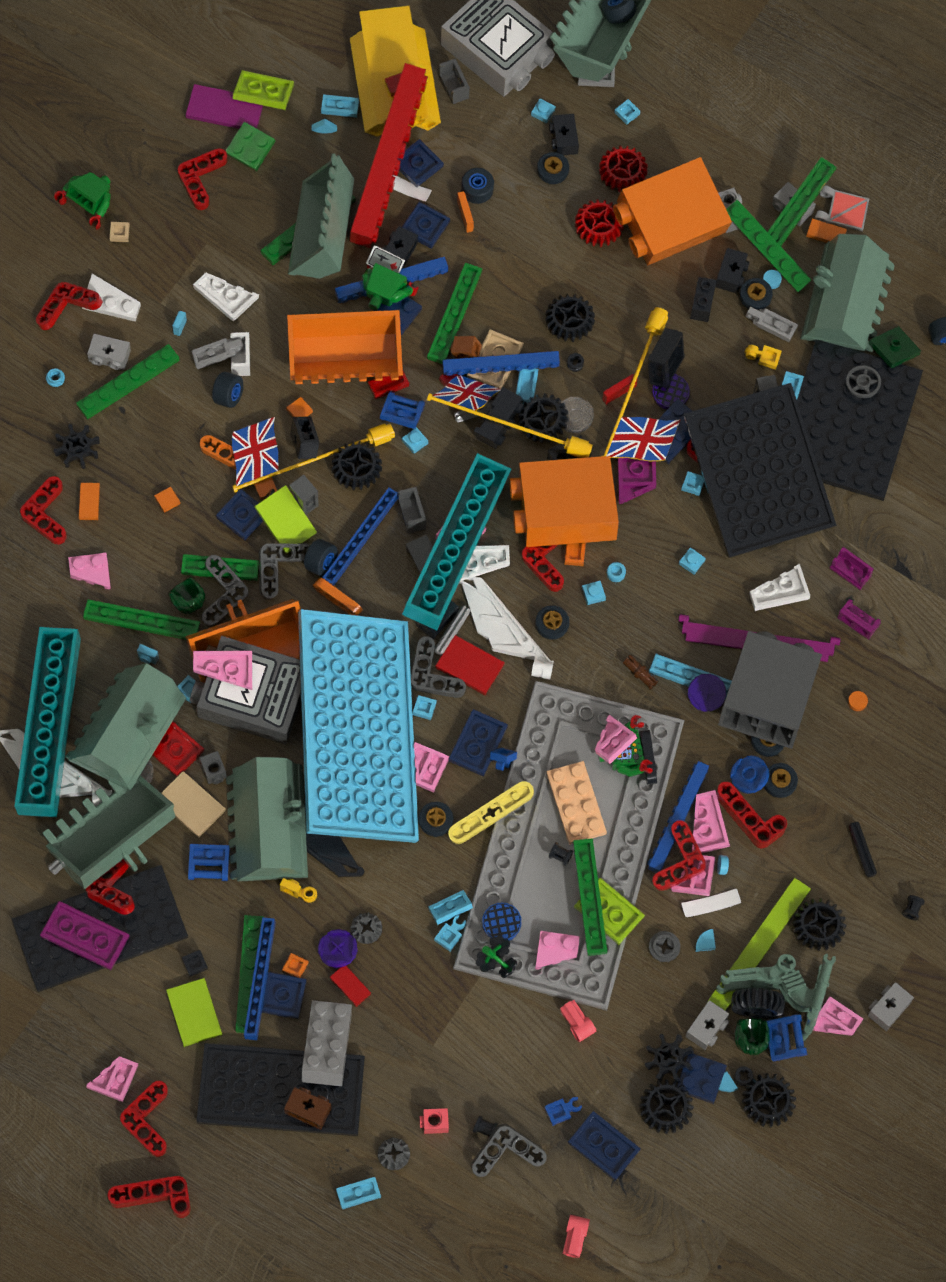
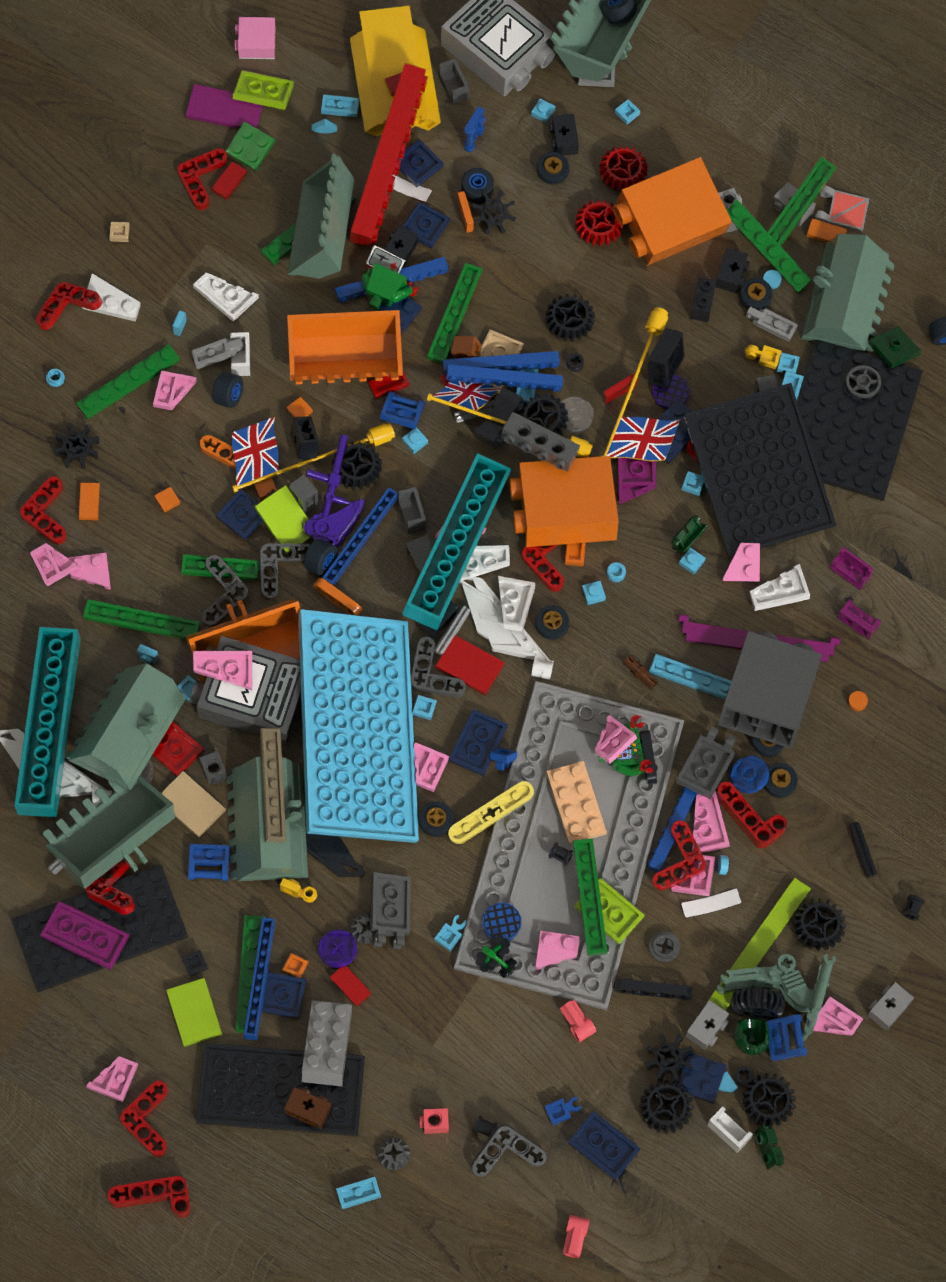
(52, 564): none -> bright pink wing
(88, 192): green torso -> none
(109, 352): light grey brick -> none
(172, 389): none -> bright pink wing
(187, 596): dark green hair -> none
(229, 180): none -> red tile
(255, 38): none -> bright pink piece
(272, 785): none -> dark tan tile
(337, 525): none -> dark purple bar
(390, 908): none -> dark grey tile
(450, 907): medium azure plate -> none
(474, 128): none -> blue plate
(491, 220): none -> black gear
(504, 377): none -> blue piece
(515, 601): none -> white wing
(535, 433): none -> dark grey brick
(653, 989): none -> black beam
(683, 540): none -> dark green hinge
(706, 941): medium azure tile -> none
(707, 692): dark purple tile -> none
(707, 764): none -> dark grey tile
(729, 1130): none -> white panel
(744, 564): none -> bright pink wing
(771, 1156): none -> dark green hinge
(788, 363): none -> medium azure plate

